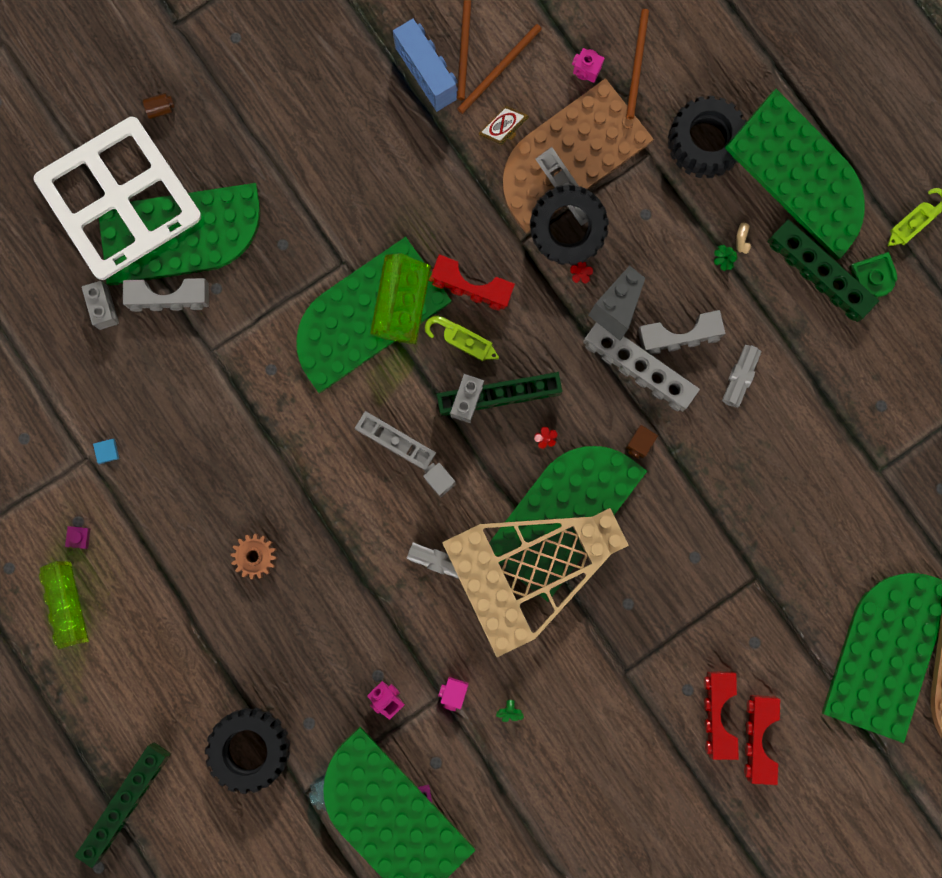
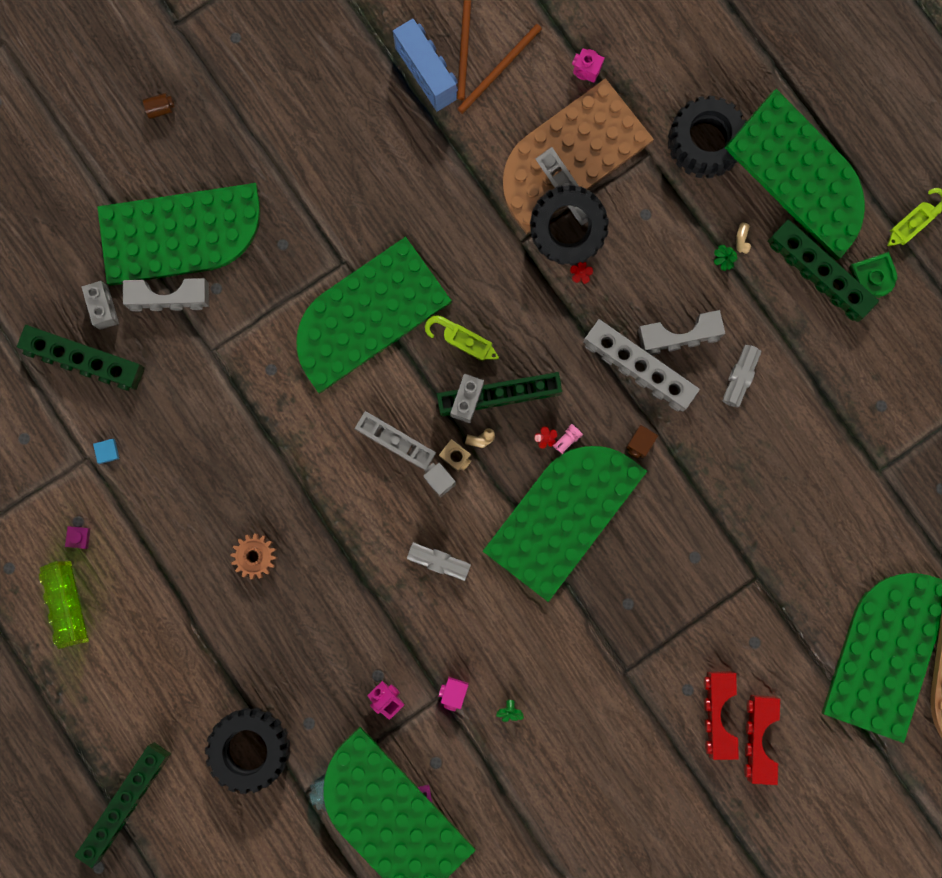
(33, 337): none -> dark green brick
(116, 197): white window -> none
(400, 299): clear neon green slope -> none
(447, 274): red arch -> none
(453, 447): none -> tan brick
(482, 440): none -> tan arm
(490, 591): tan wing -> none
(503, 125): piece -> none
(571, 434): none -> bright pink pin
(618, 303): dark grey wedge -> none
(637, 64): dark orange piece -> none

